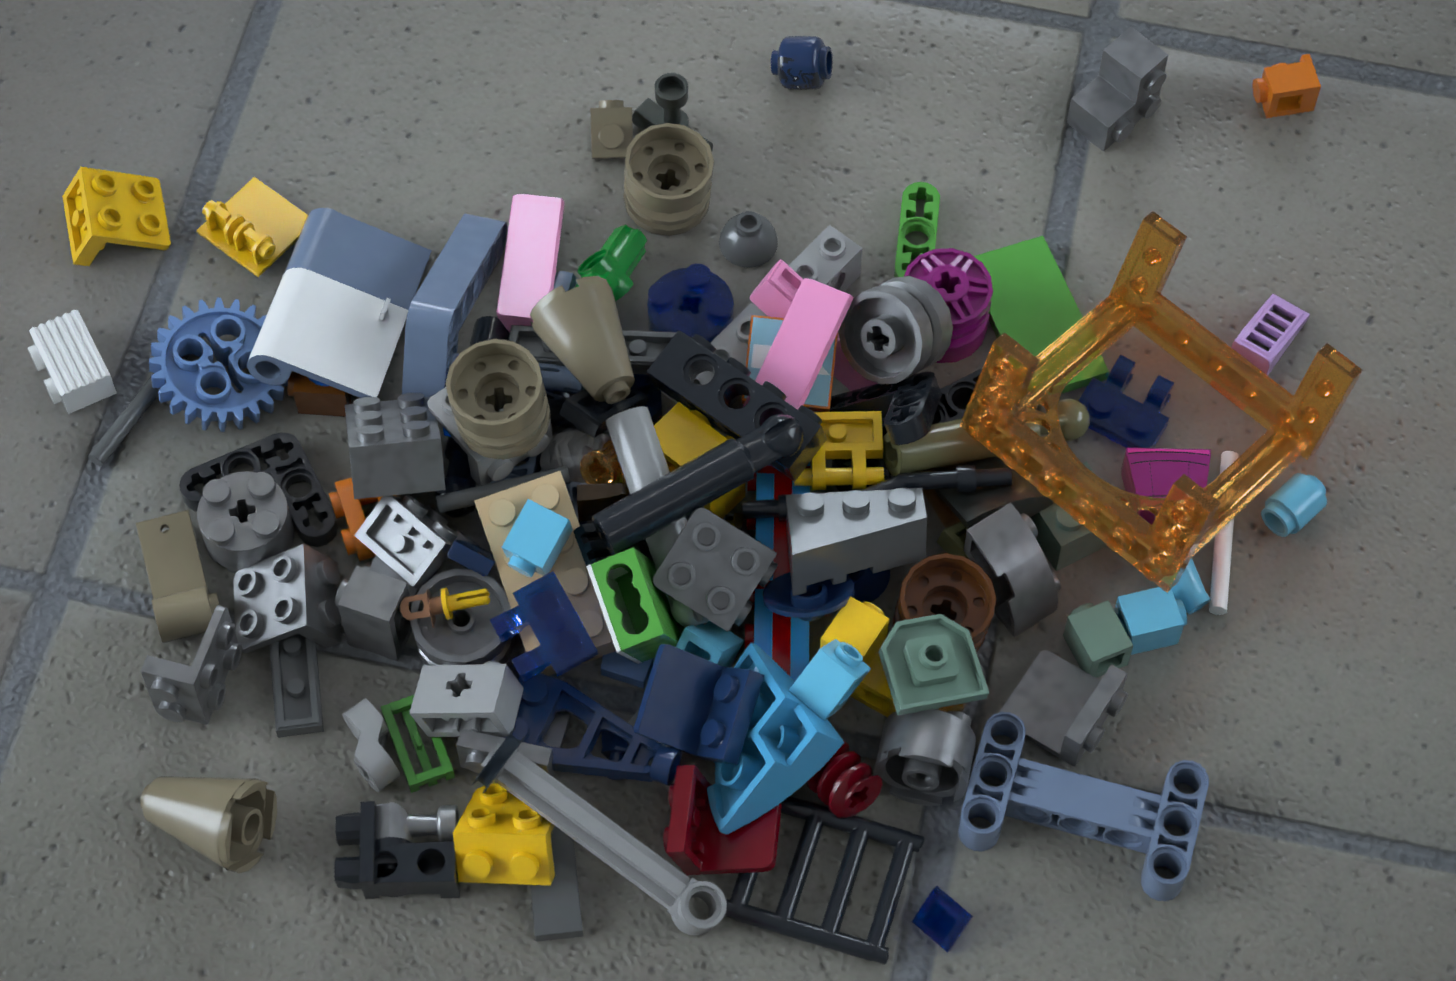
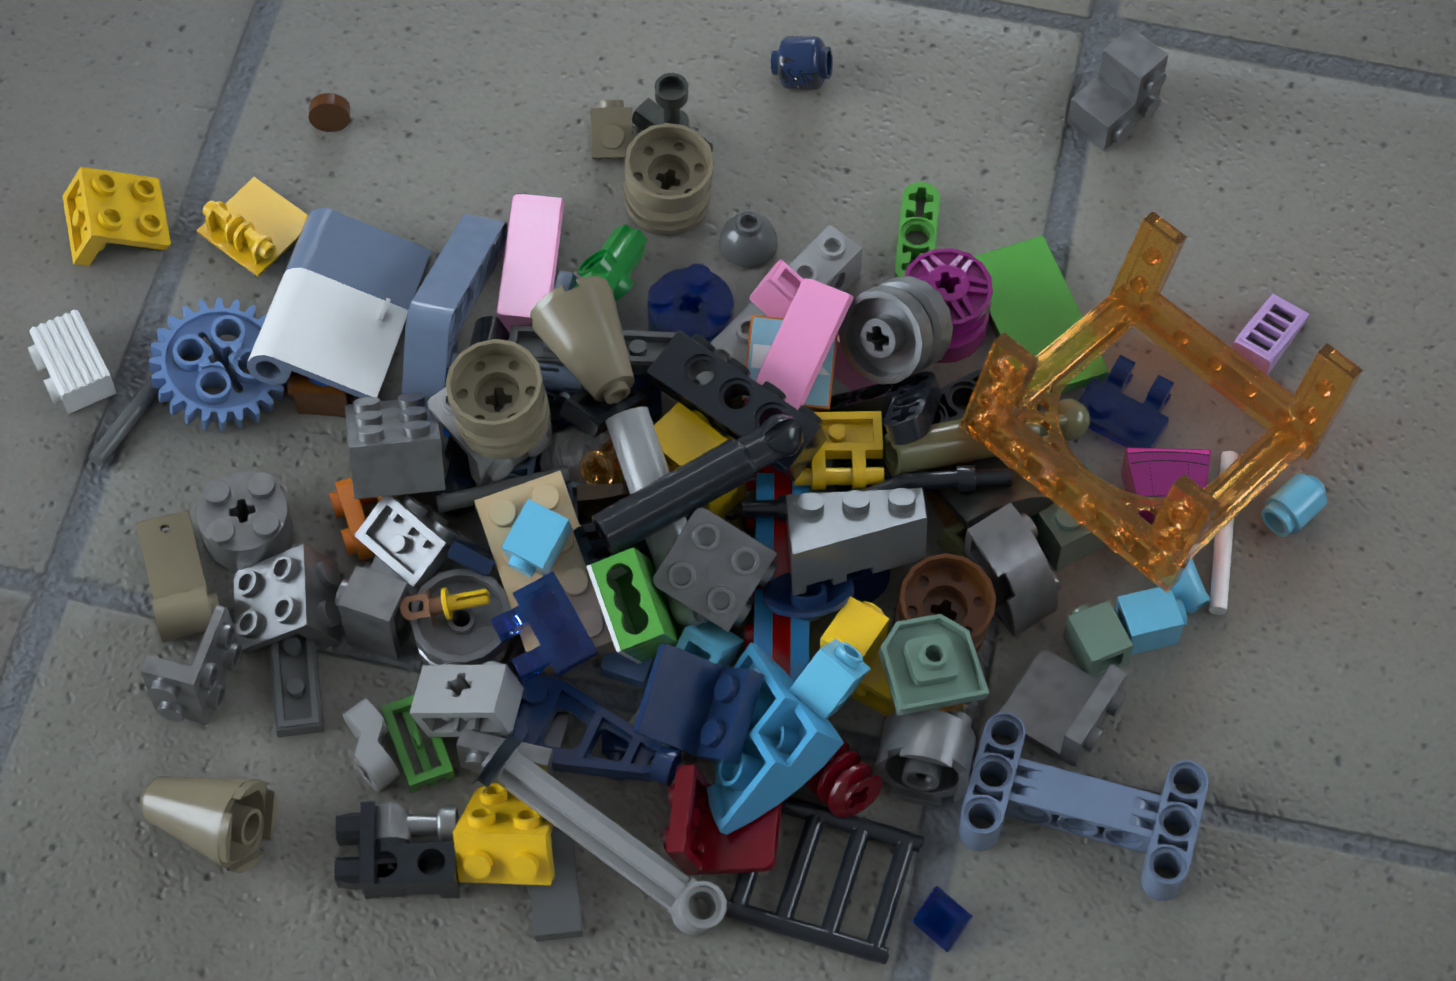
(284, 473): black beam -> none
(329, 112): none -> reddish brown tile
(1287, 88): orange brick -> none

